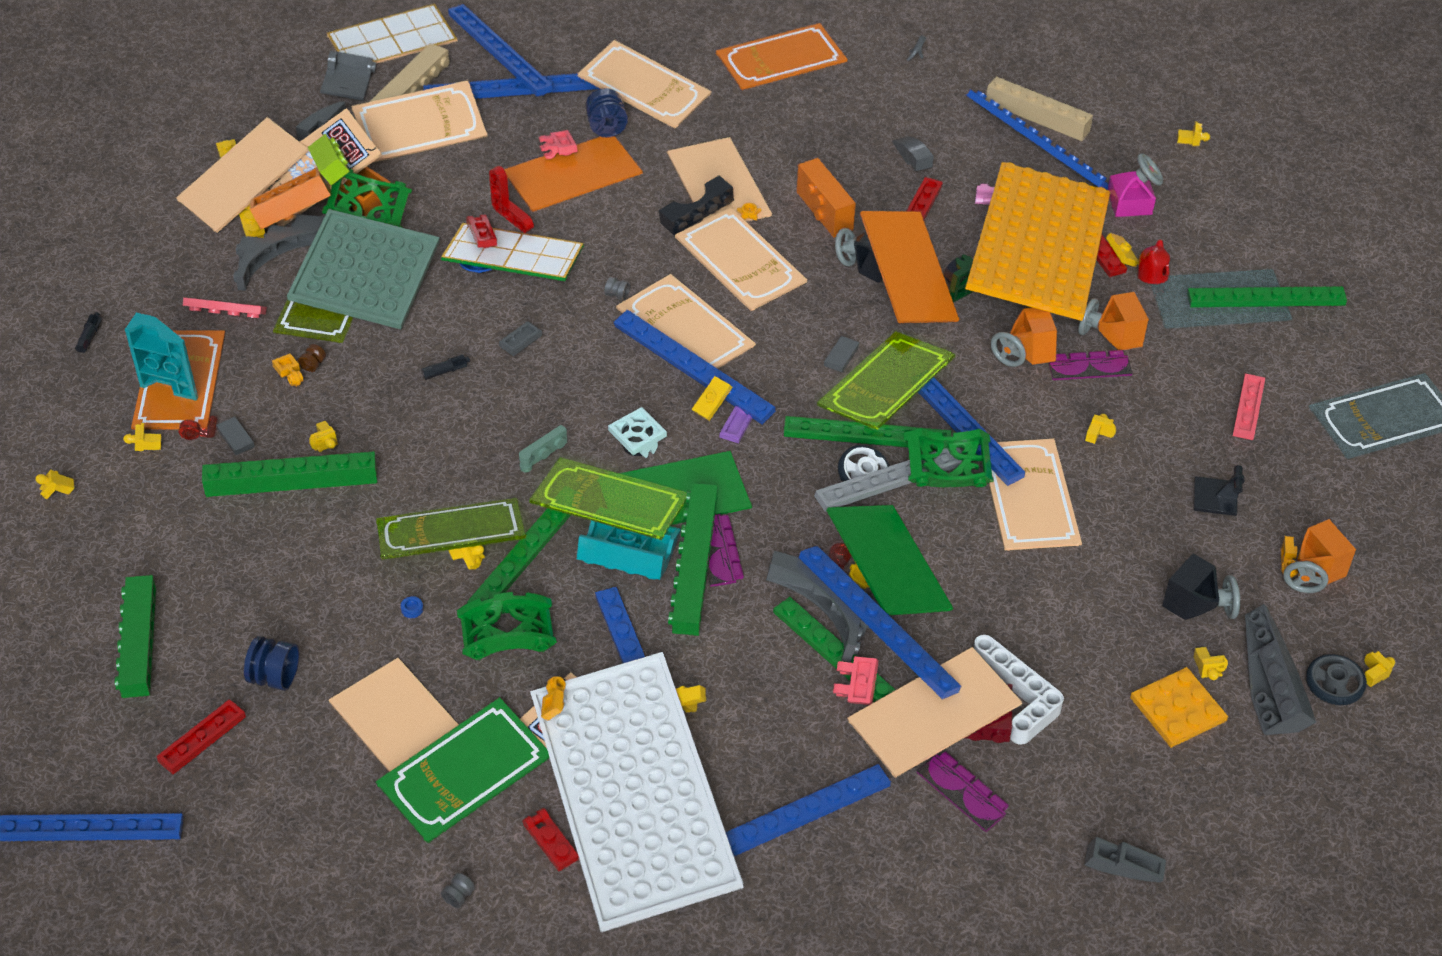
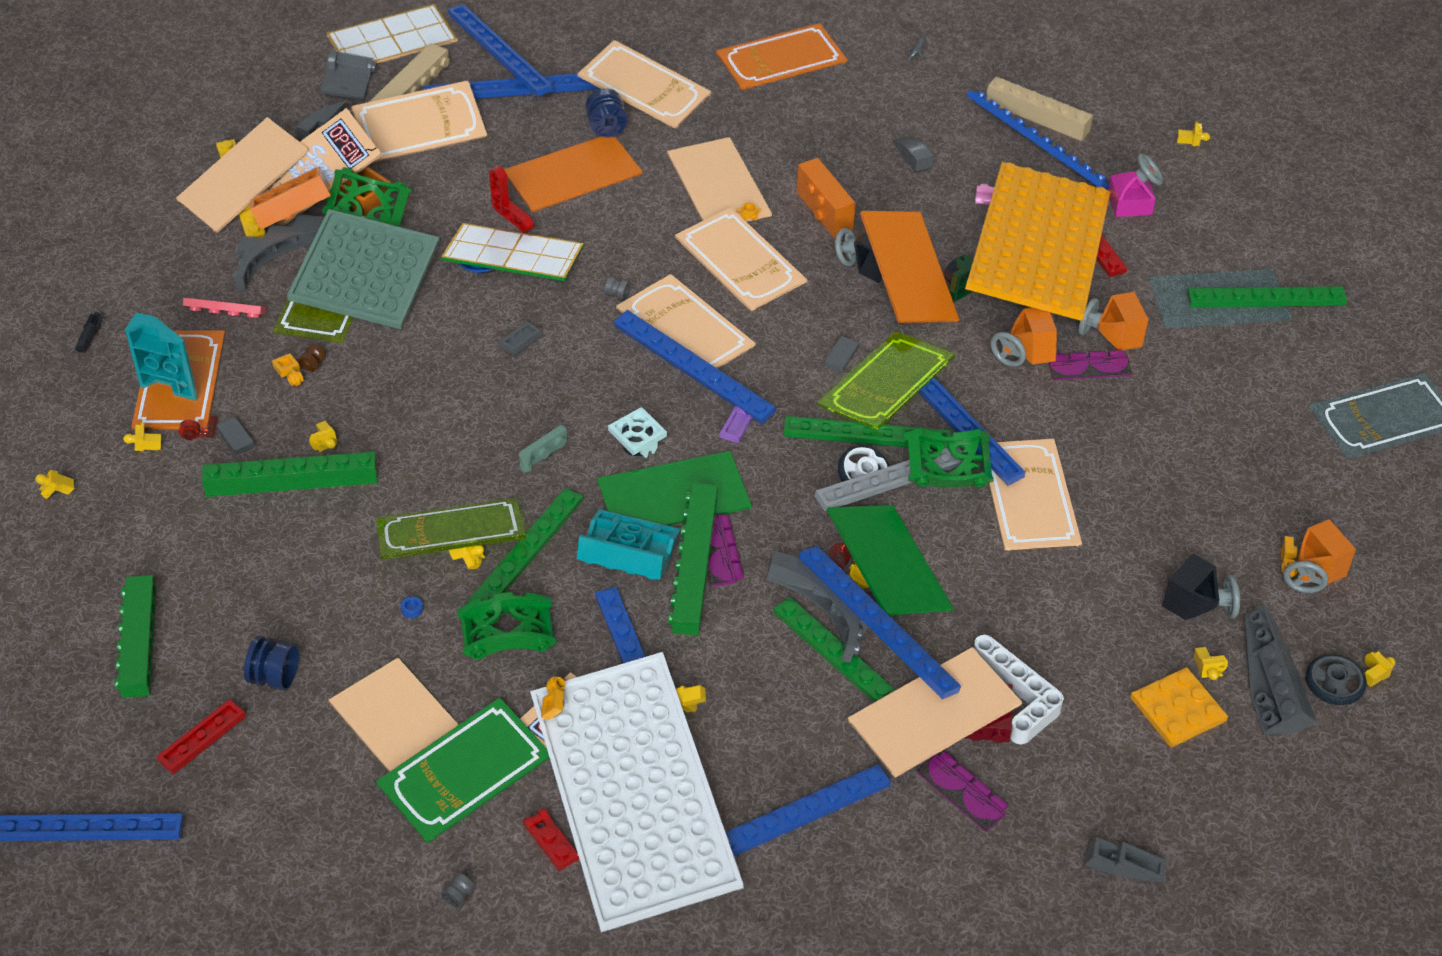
(329, 158): lime brick -> none
(449, 365): black piece -> none
(481, 231): red plate -> none
(558, 142): coral plate -> none
(609, 498): clear neon green piece -> none
(679, 216): black arch -> none
(712, 398): yellow plate -> none
(862, 680): coral plate -> none
(925, 196): red plate -> none
(1102, 426): yellow piece -> none
(1122, 249): yellow plate -> none
(1152, 263): red piece -> none
(1217, 494): black plate -> none
(1249, 407): coral plate -> none

